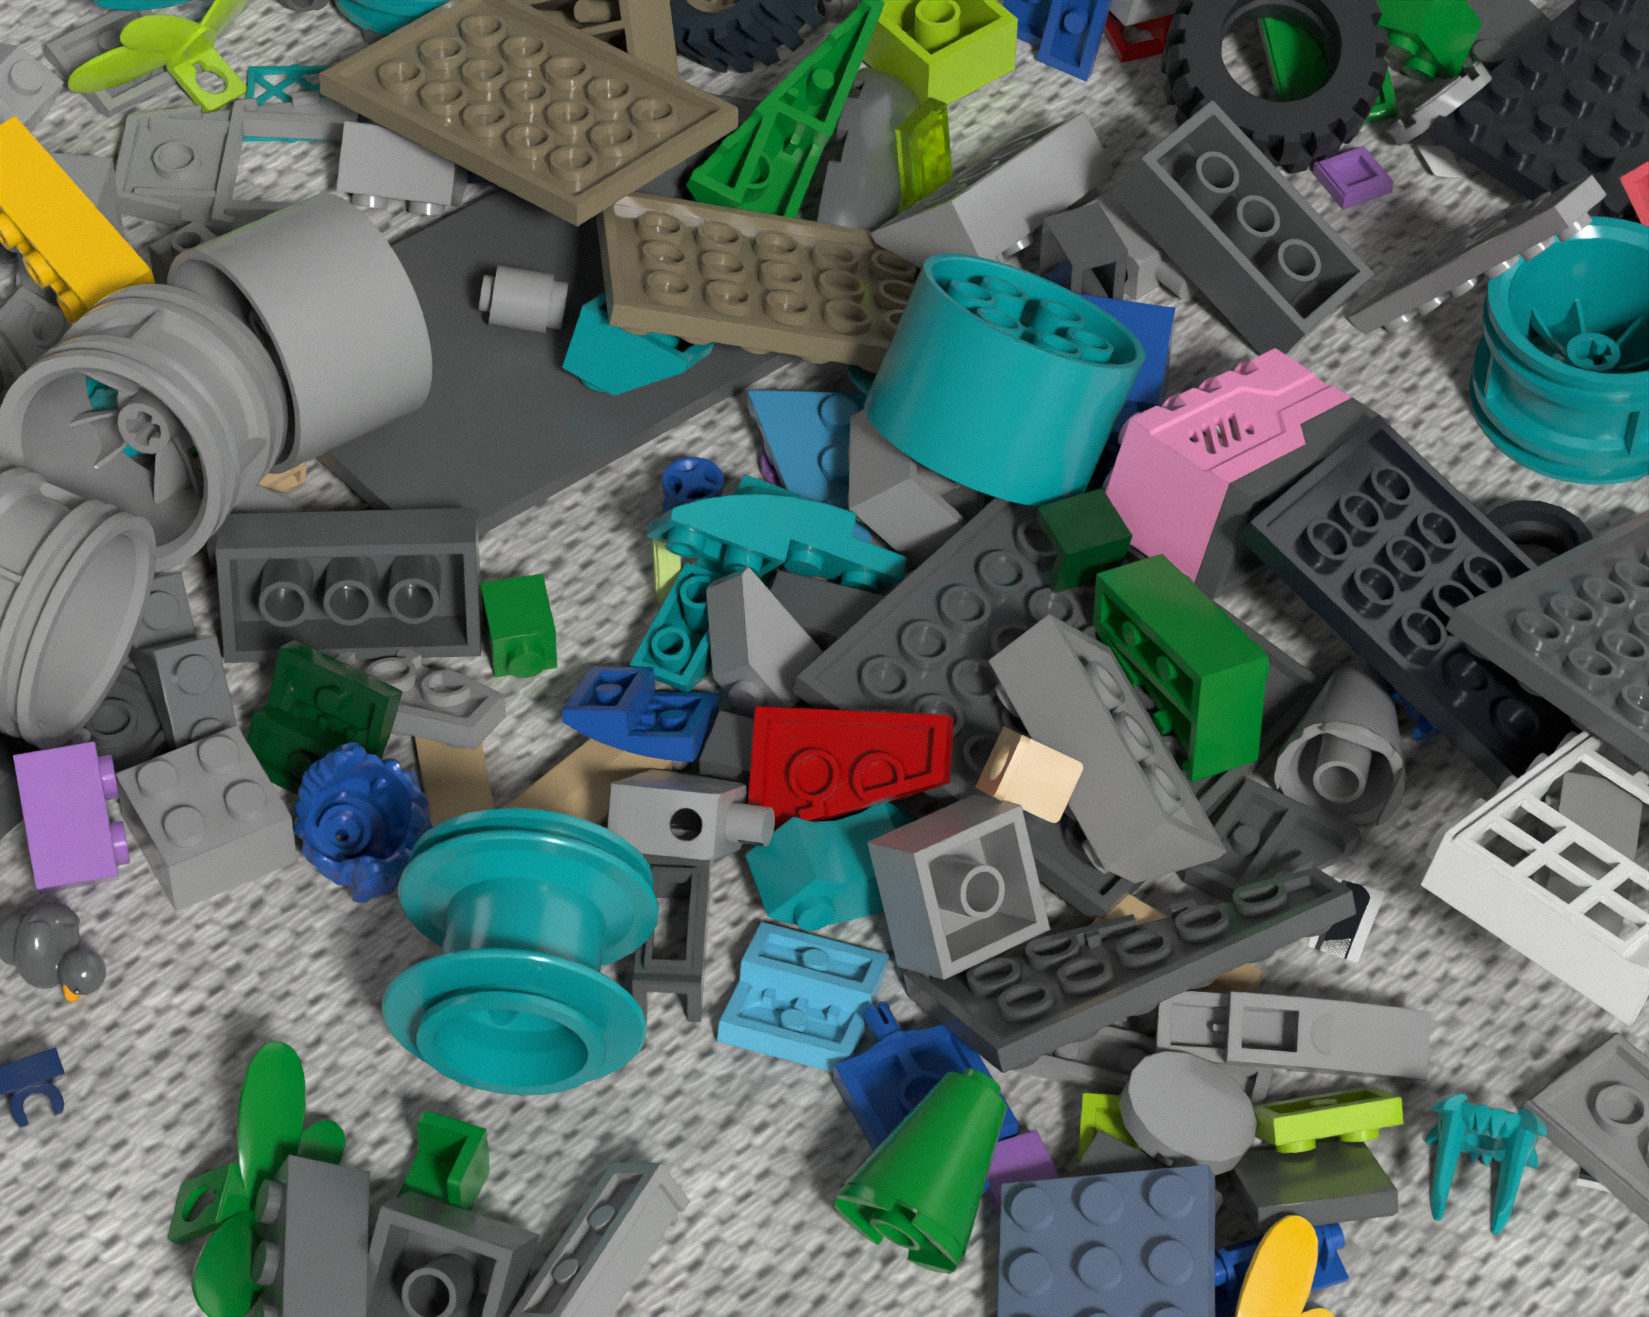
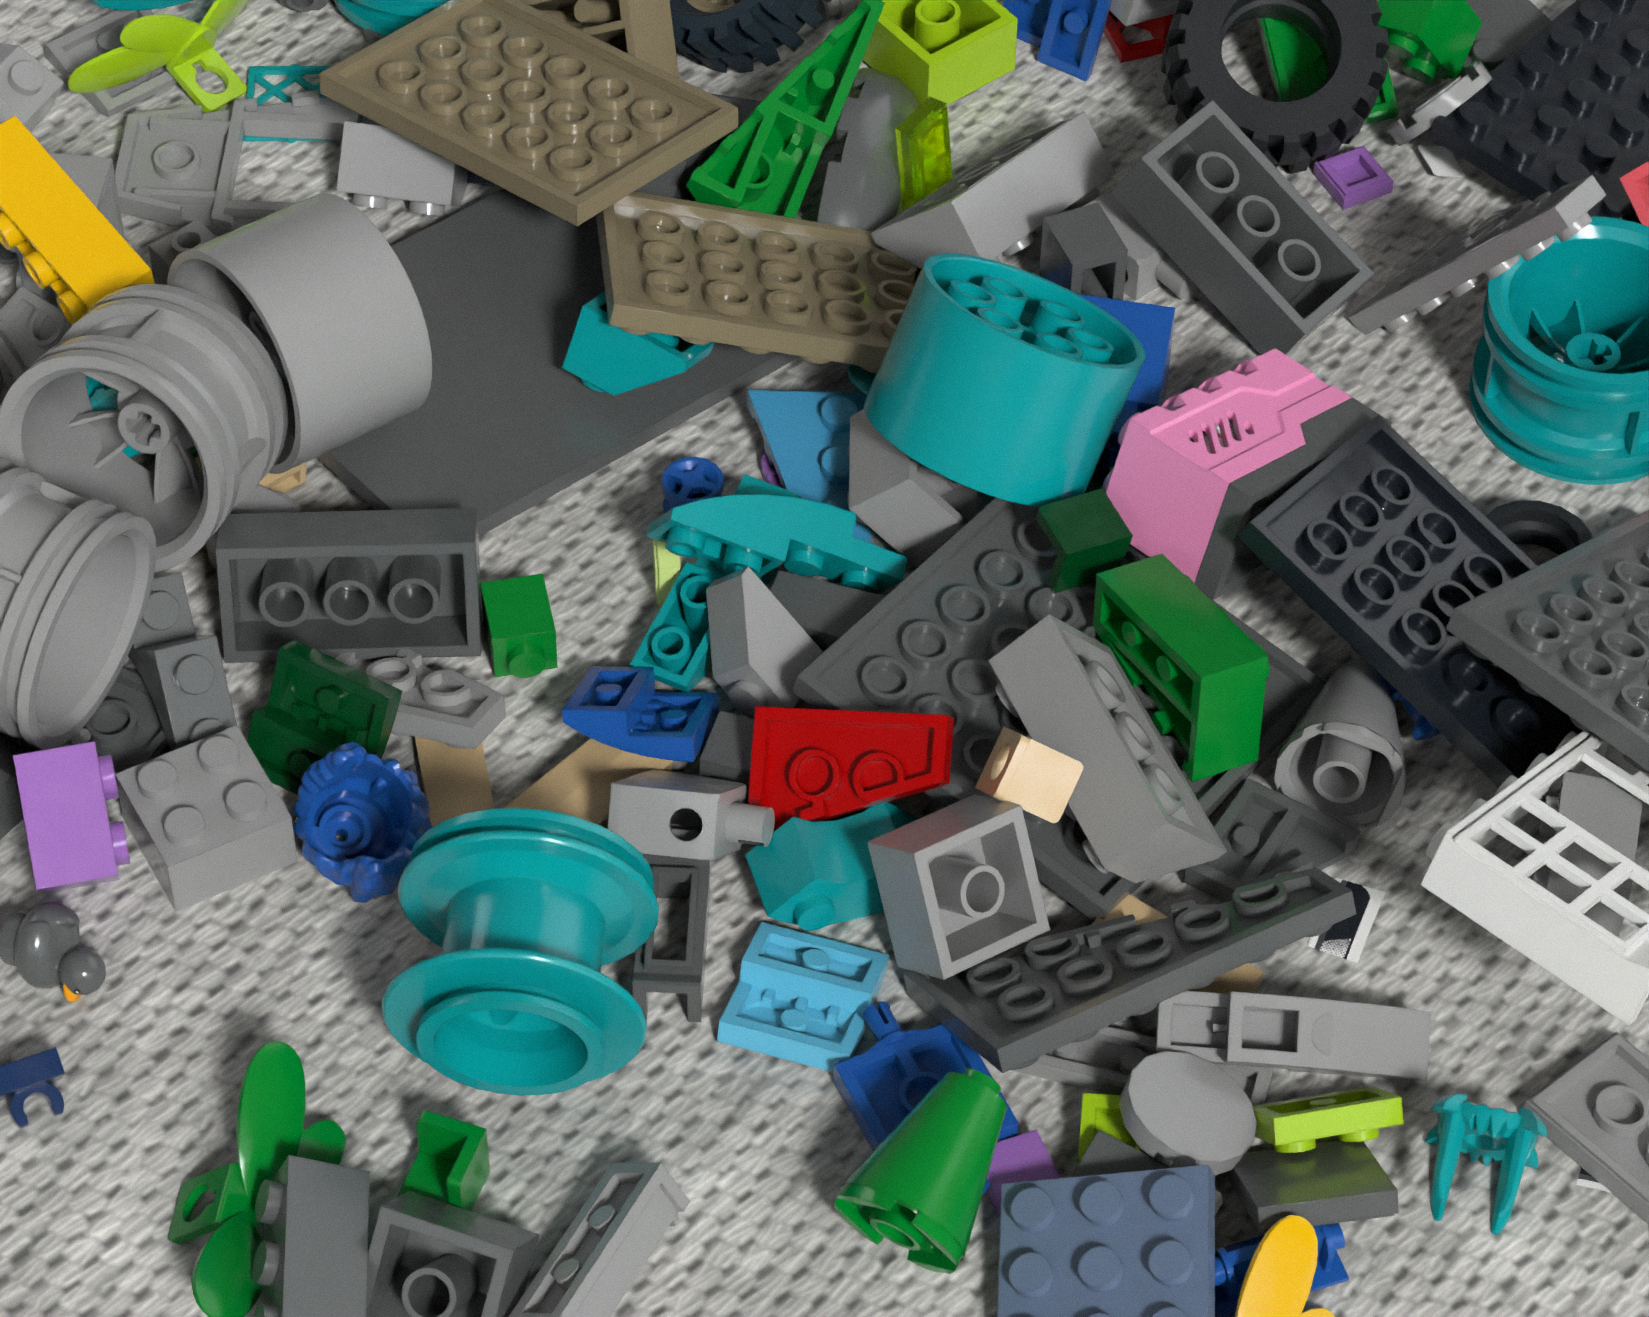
(523, 299): light grey brick -> none

